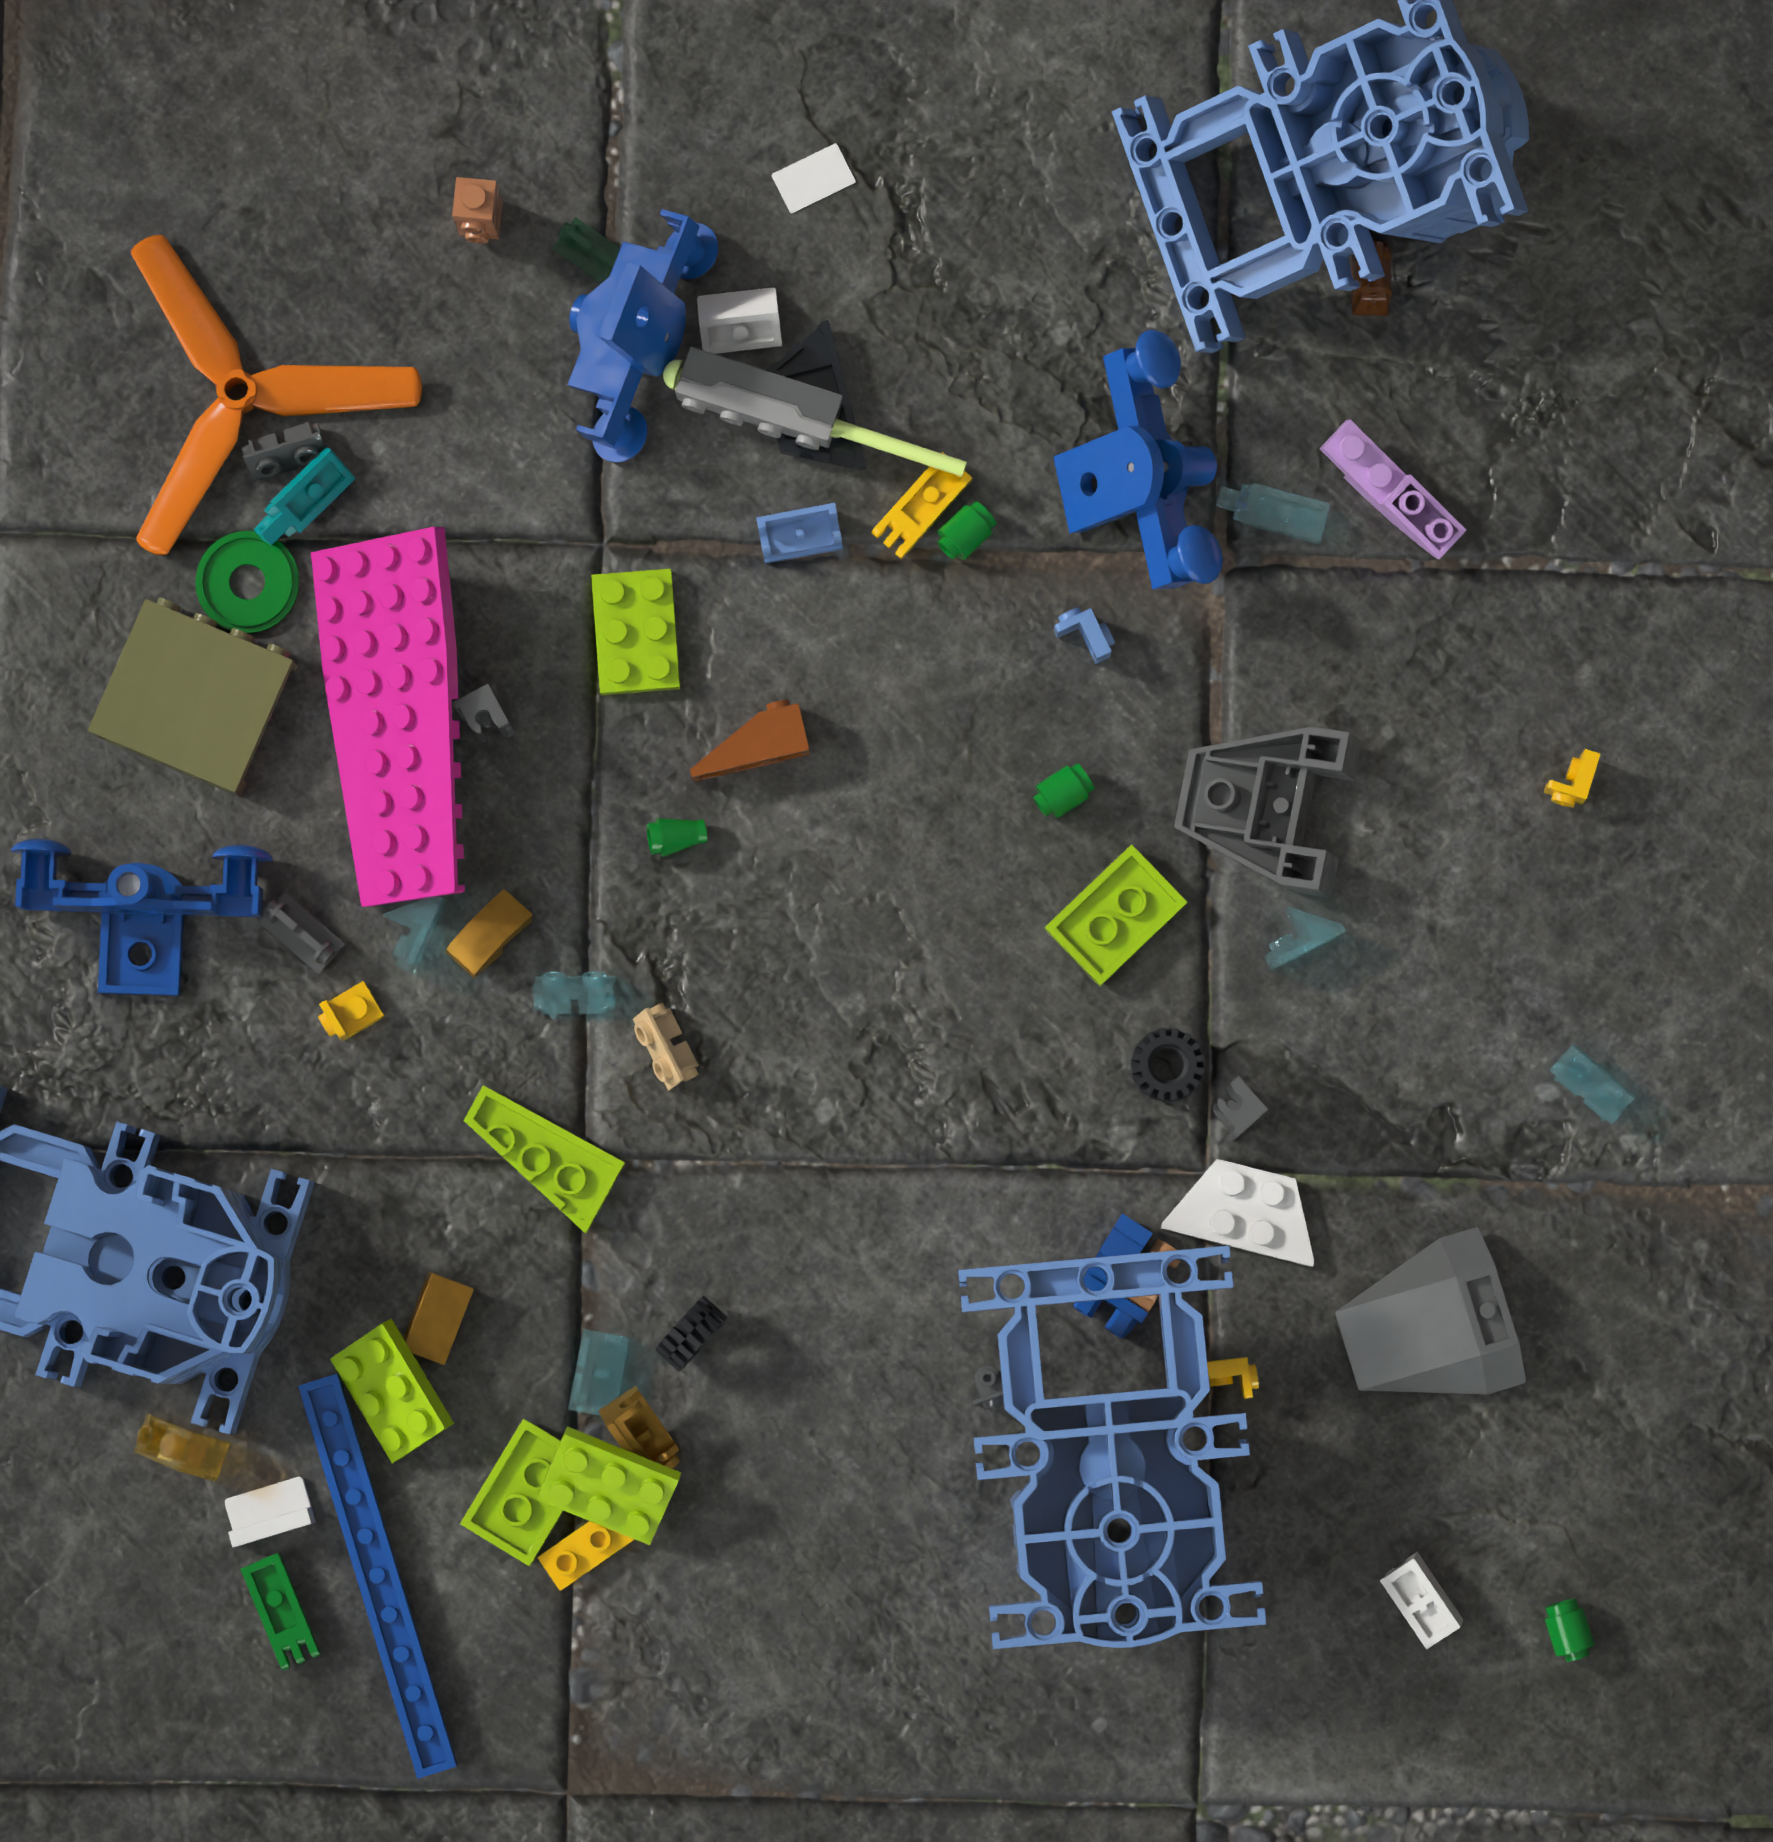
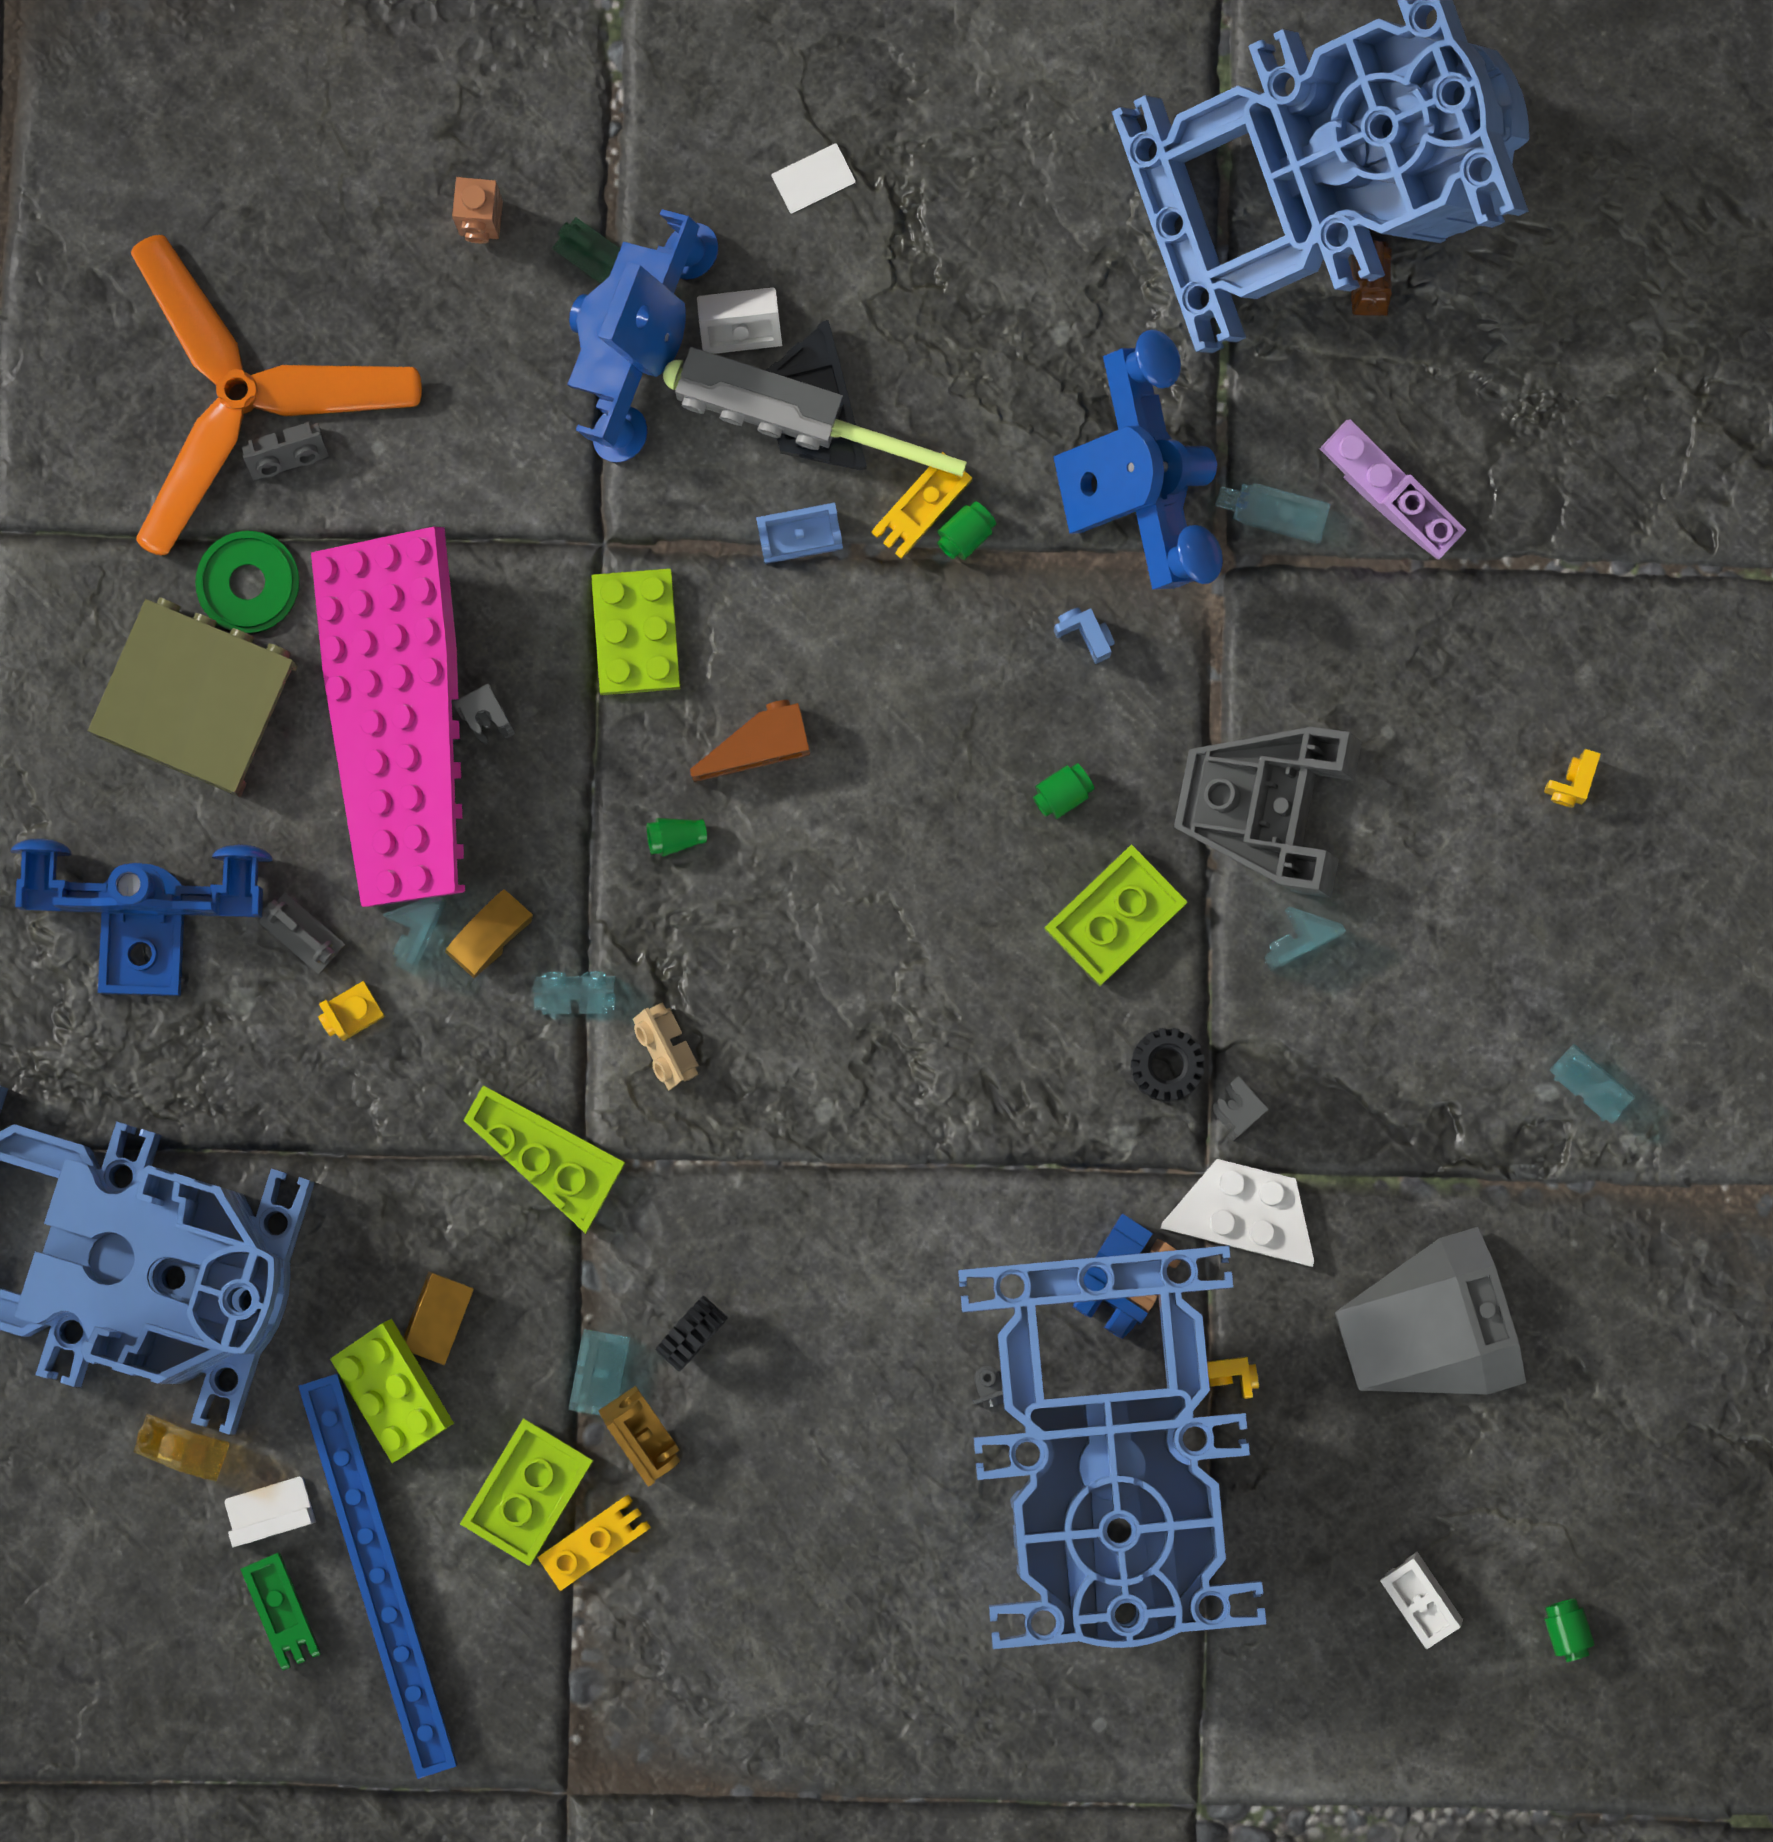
(305, 497): teal hinge -> none
(608, 1485): lime plate -> none

